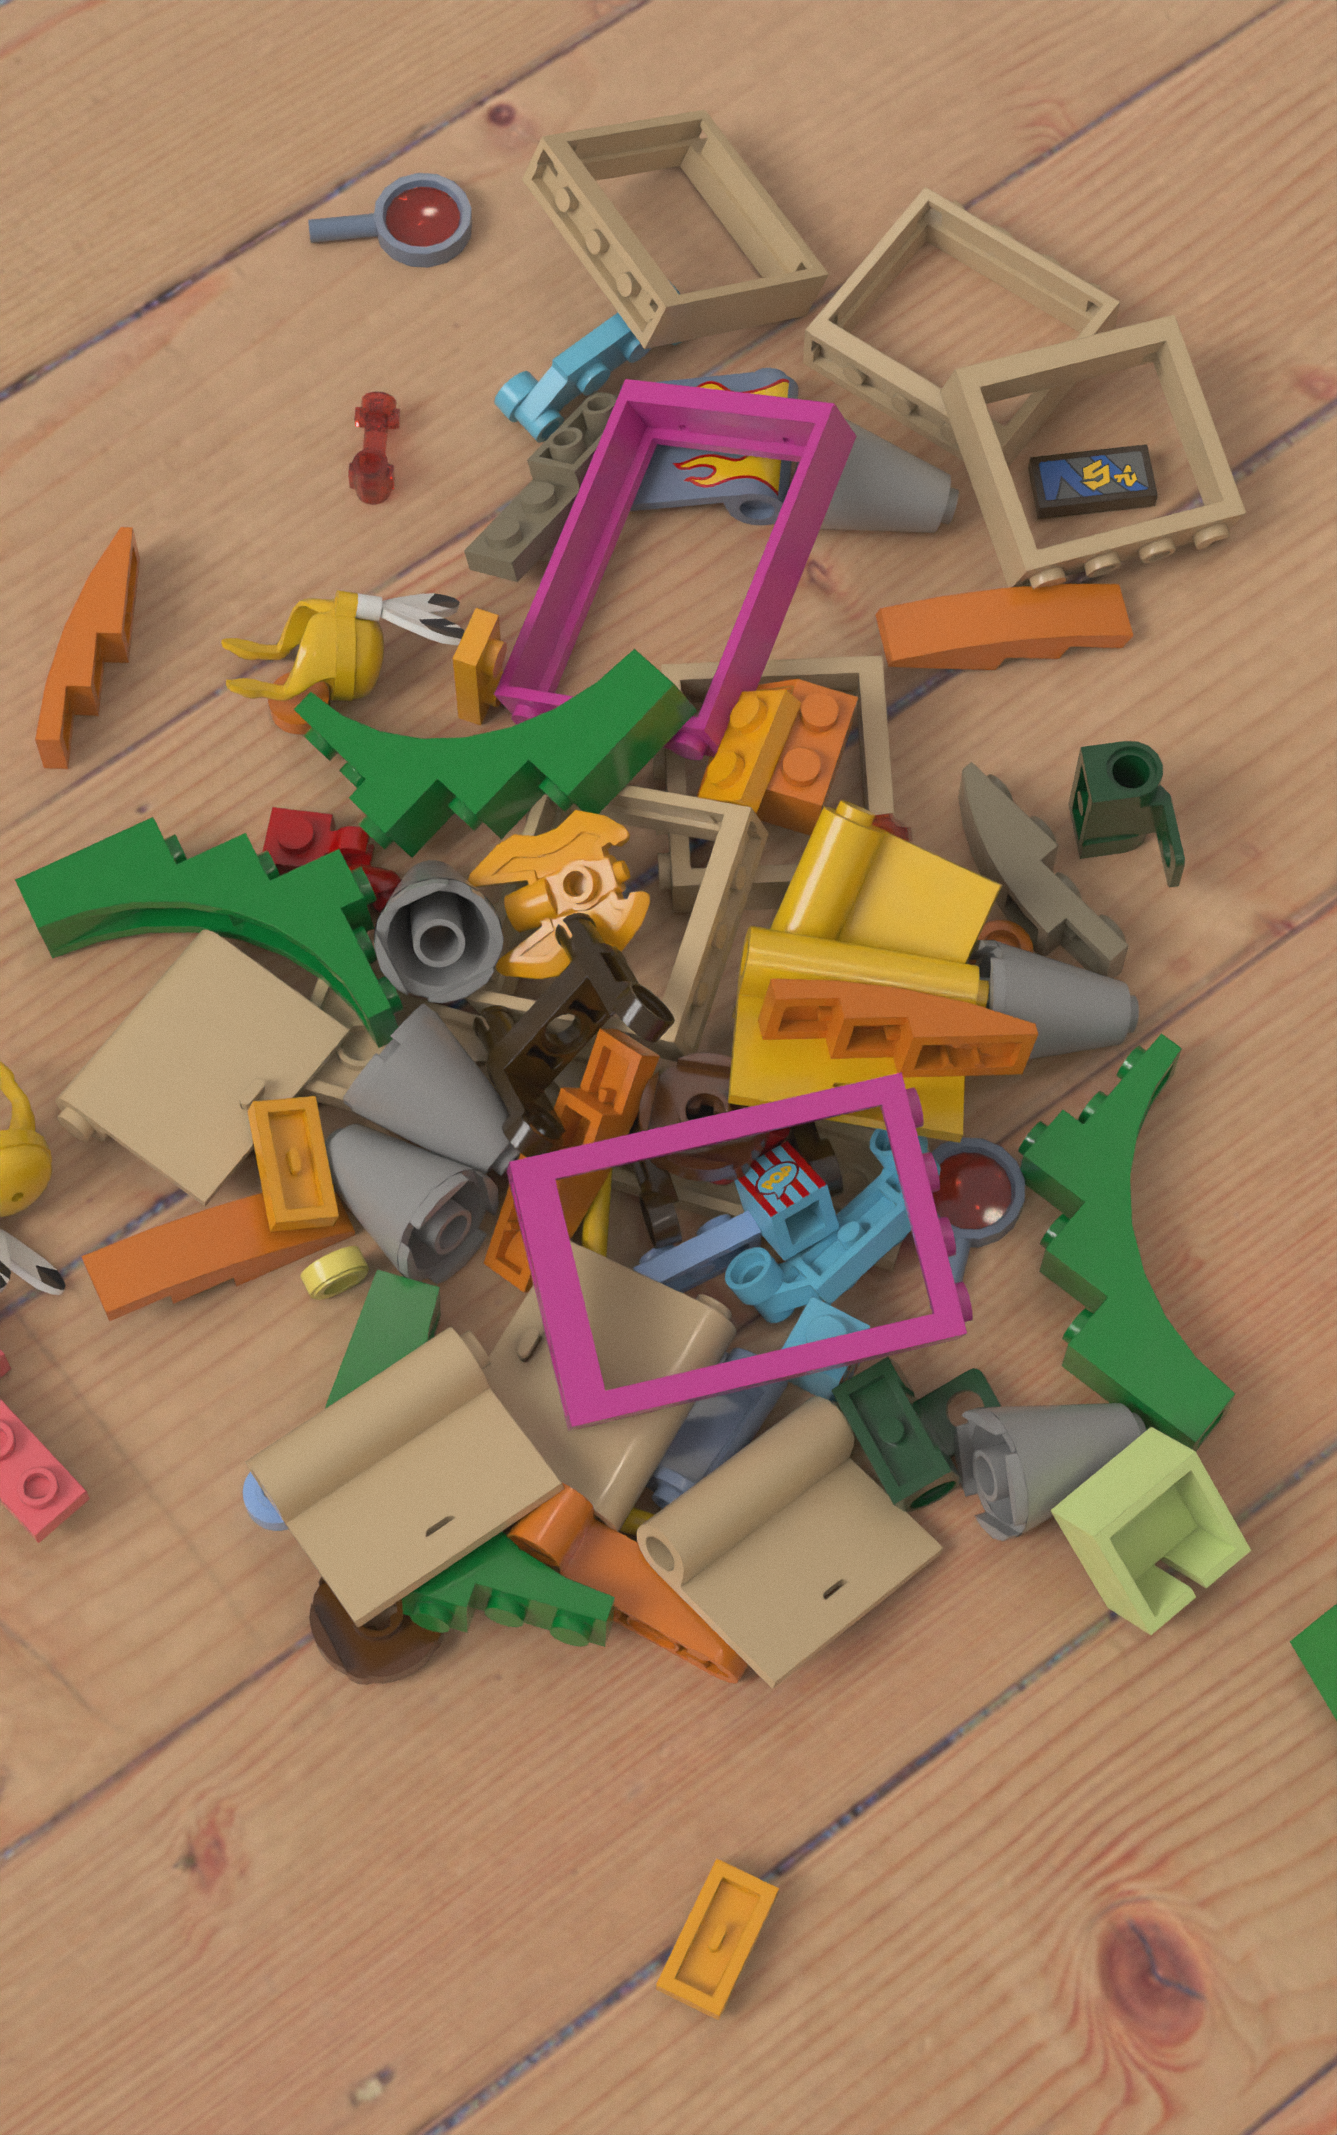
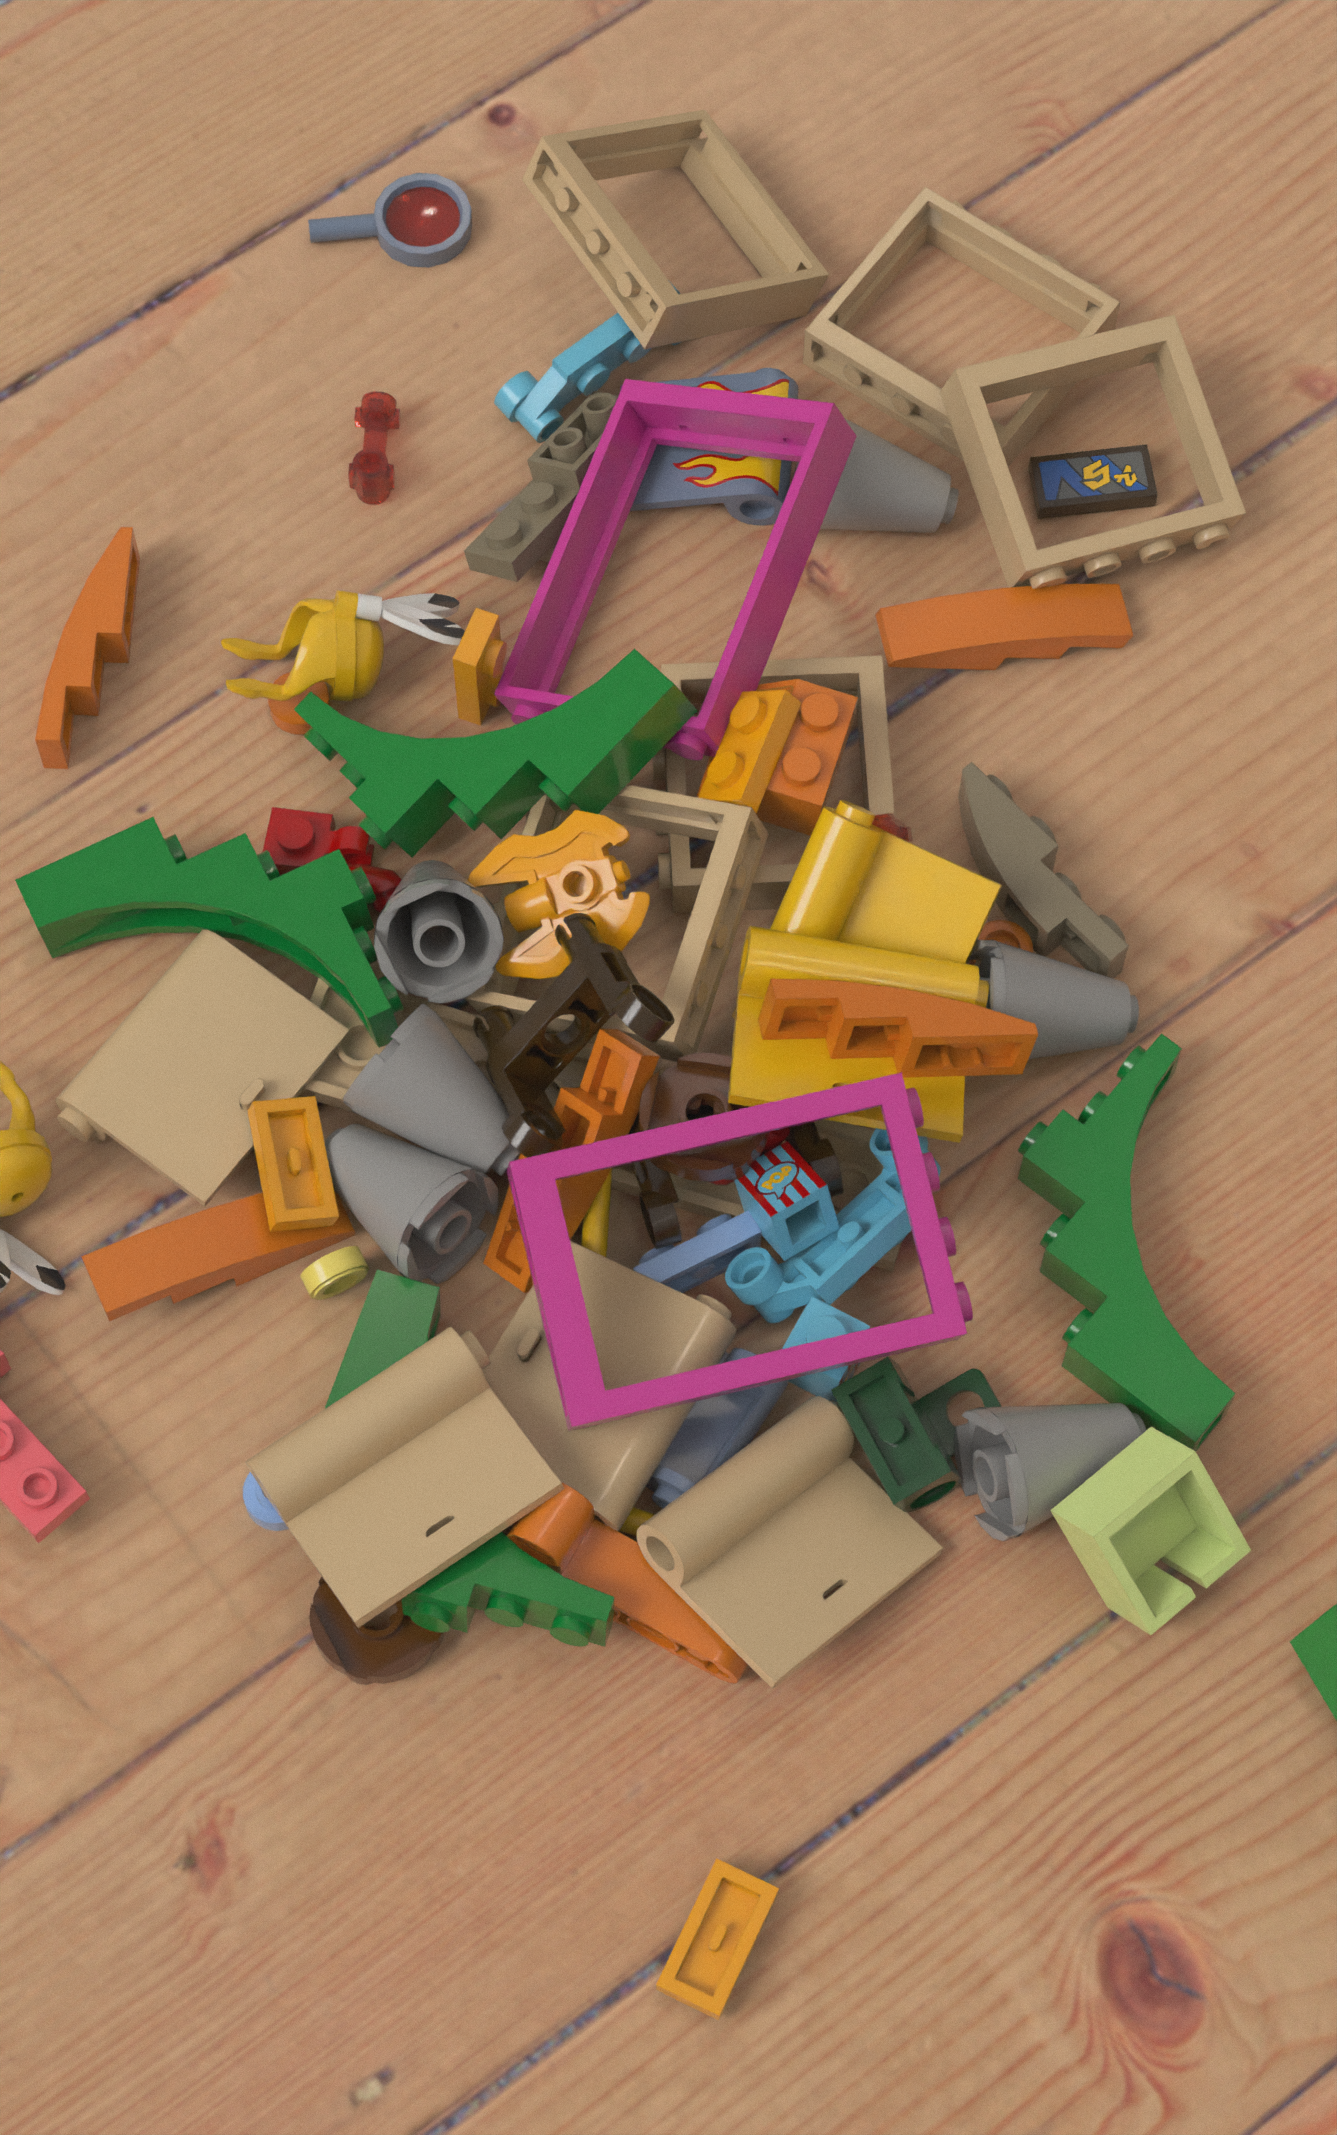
(978, 1194): piece -> none
(1122, 800): dark green piece -> none

